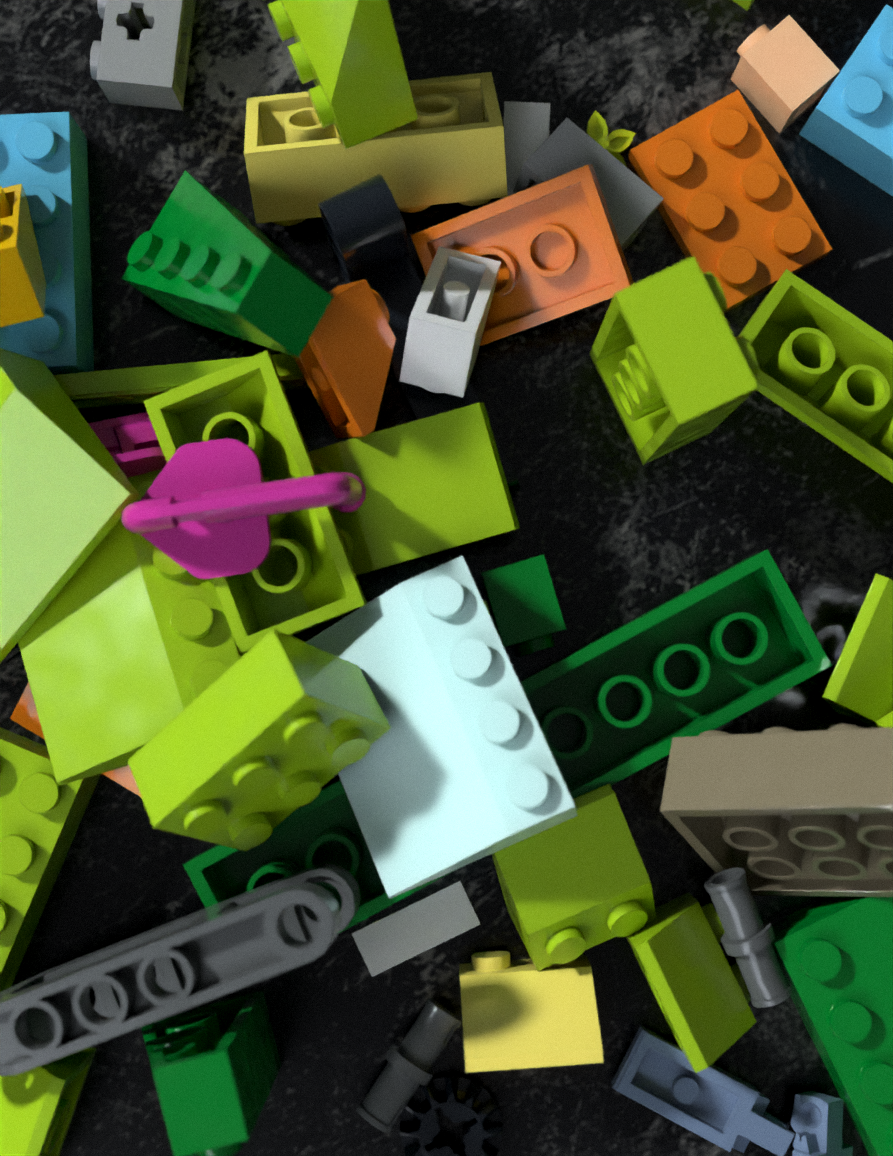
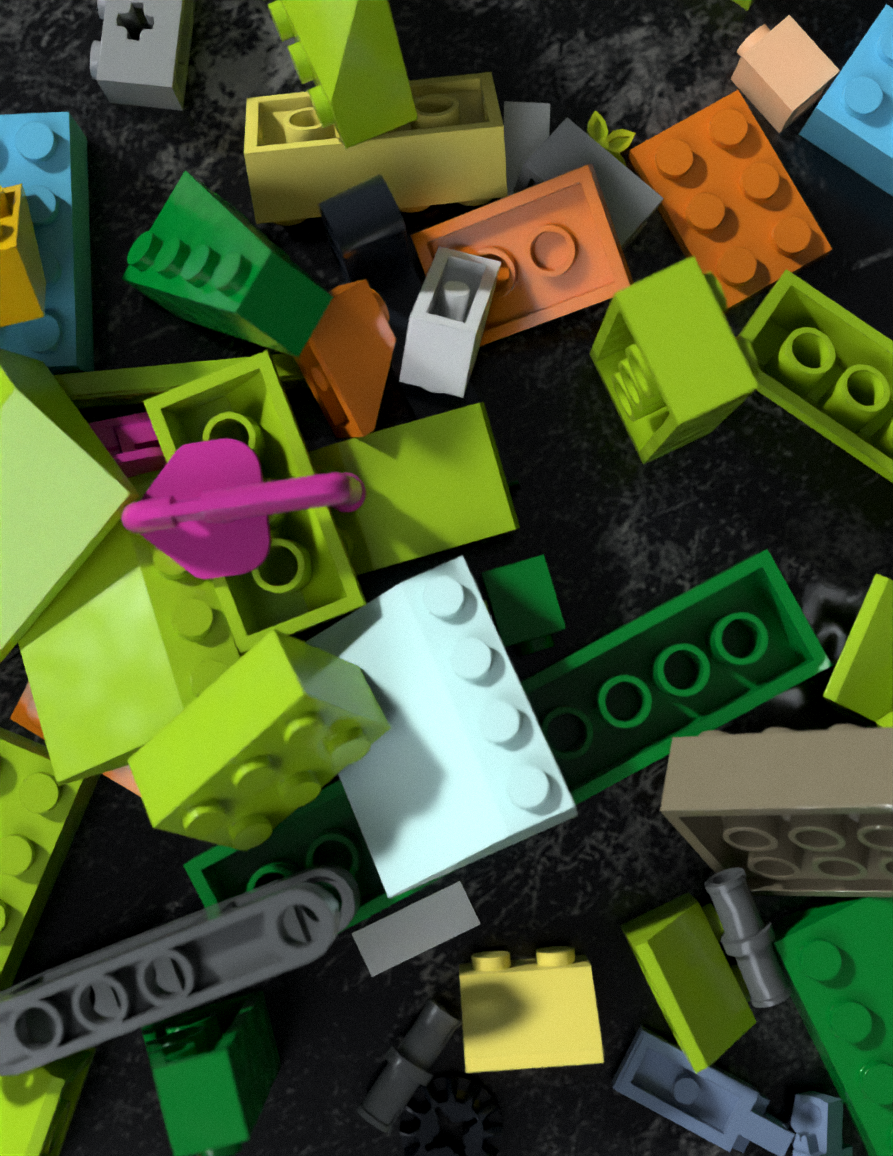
(576, 882): lime slope -> none

